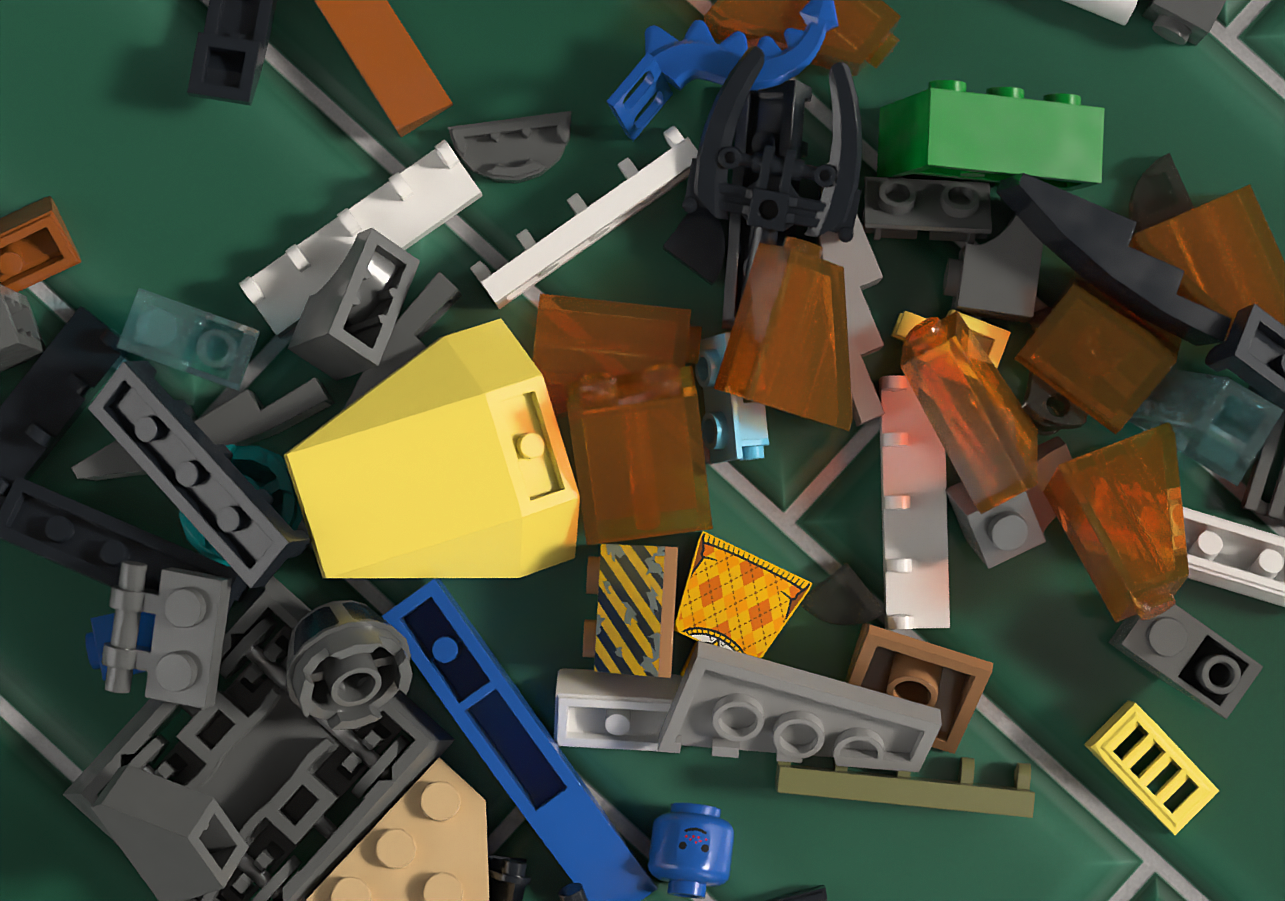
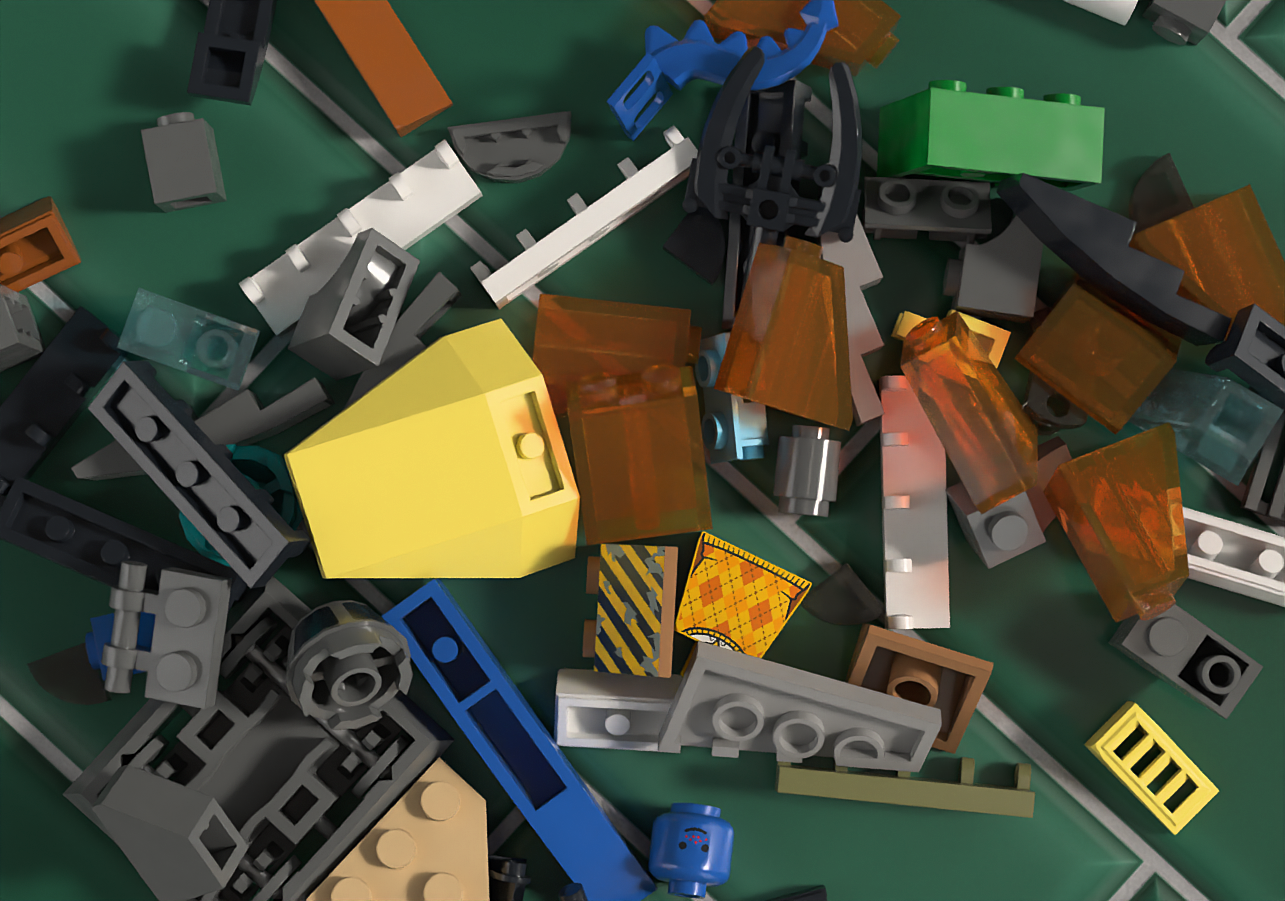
(71, 677): none -> clear smoke tile
(183, 163): none -> dark grey brick
(806, 471): none -> dark grey brick

